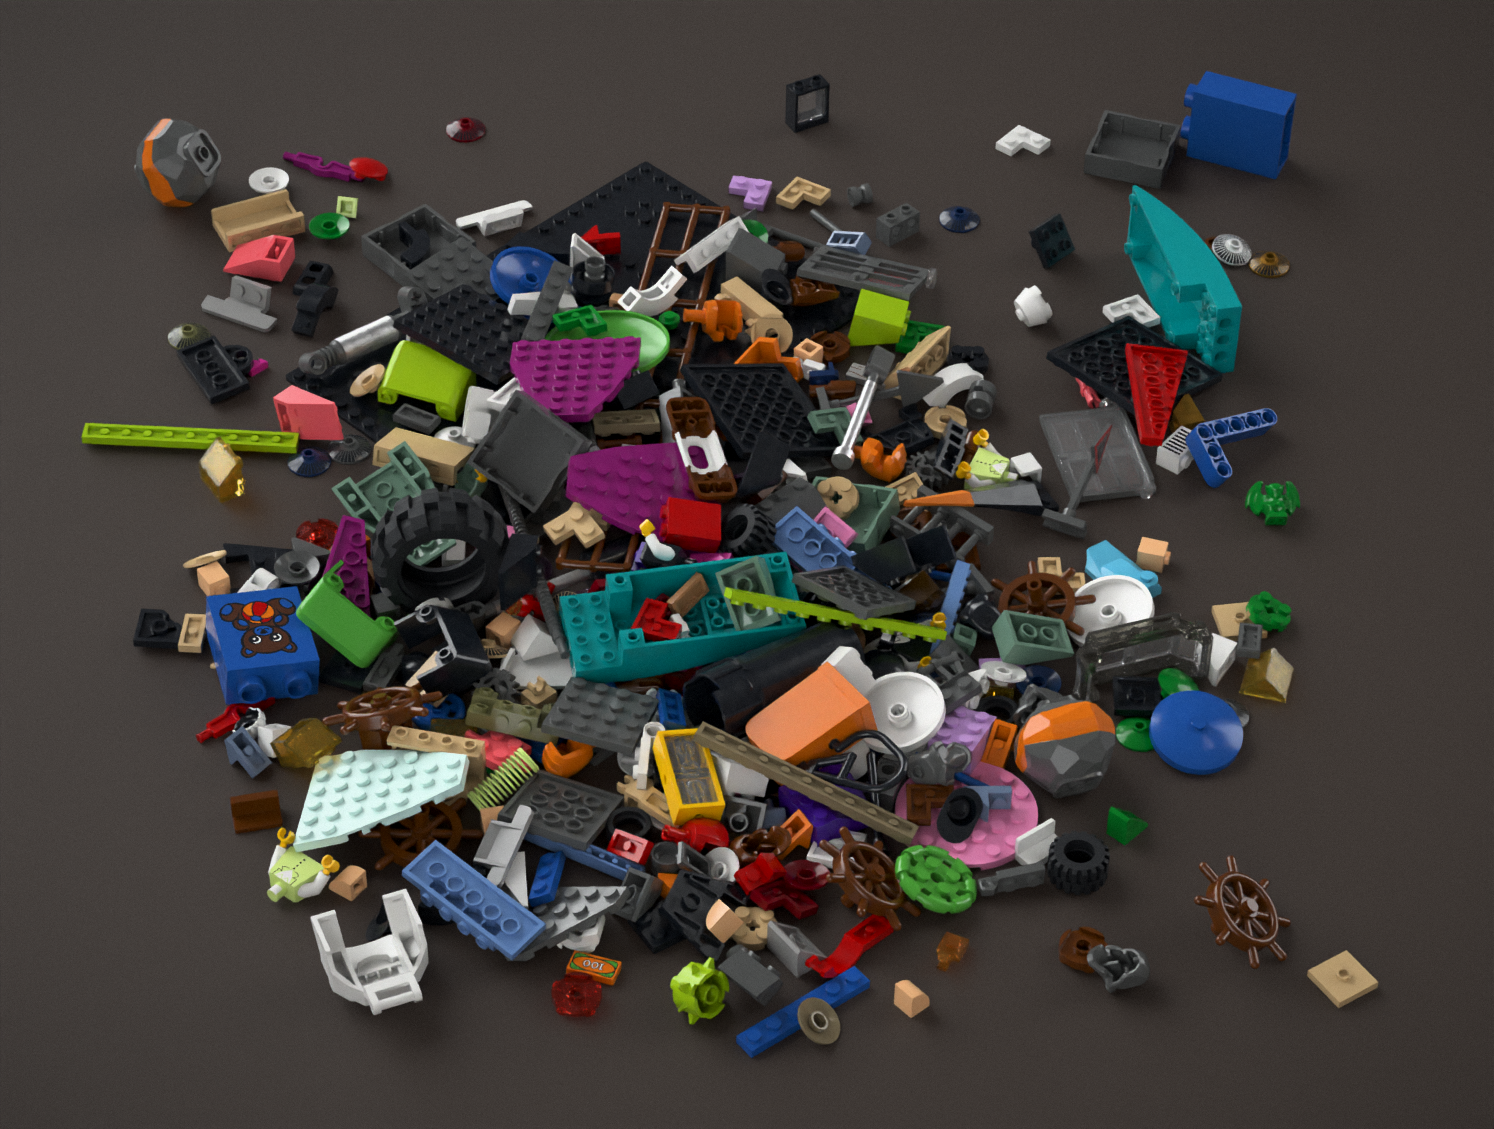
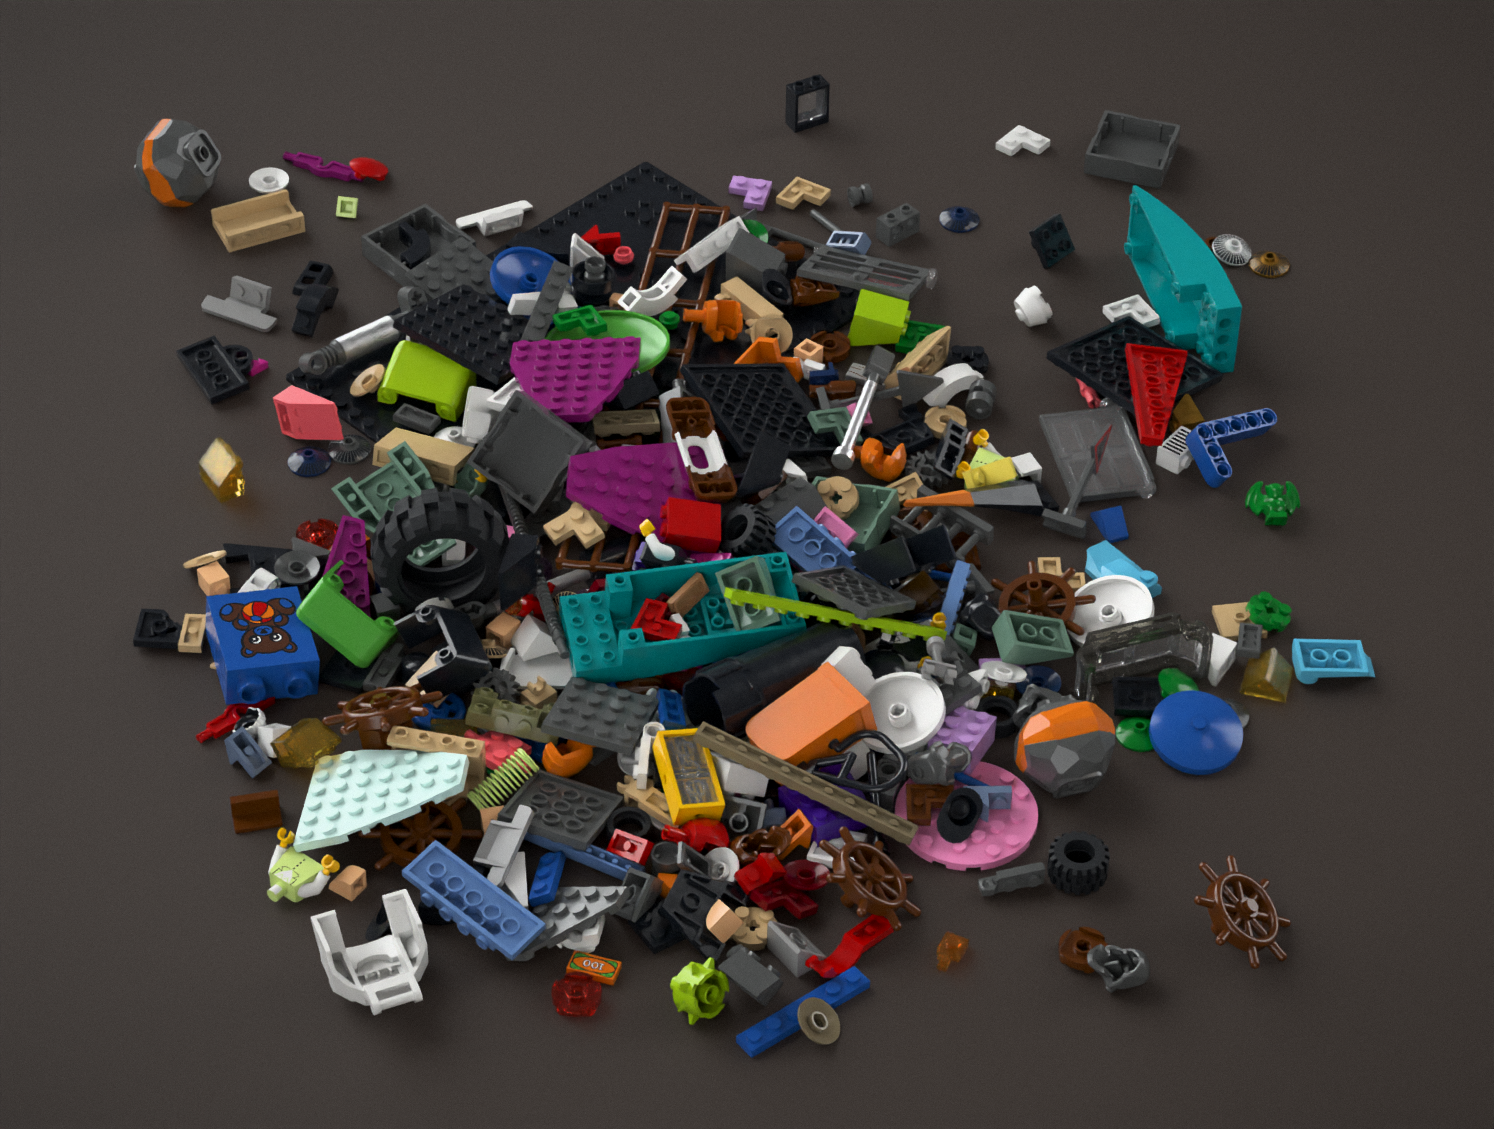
(187, 334): dish -> none
(189, 437): lime plate -> none
(263, 258): coral slope -> none
(329, 225): green dish -> none
(465, 129): dish -> none
(623, 255): none -> coral plate
(910, 998): light nougat brick -> none
(935, 648): none -> light grey bar
(954, 888): bright green plate -> none
(990, 473): none -> light yellow bracket
(1000, 743): orange slope -> none
(1035, 844): white panel -> none
(1111, 523): none -> blue slope
(1124, 825): green slope -> none
(1153, 554): light nougat brick -> none
(1239, 124): blue brick -> none
(1329, 658): none -> medium azure slope
(1342, 979): tan plate -> none

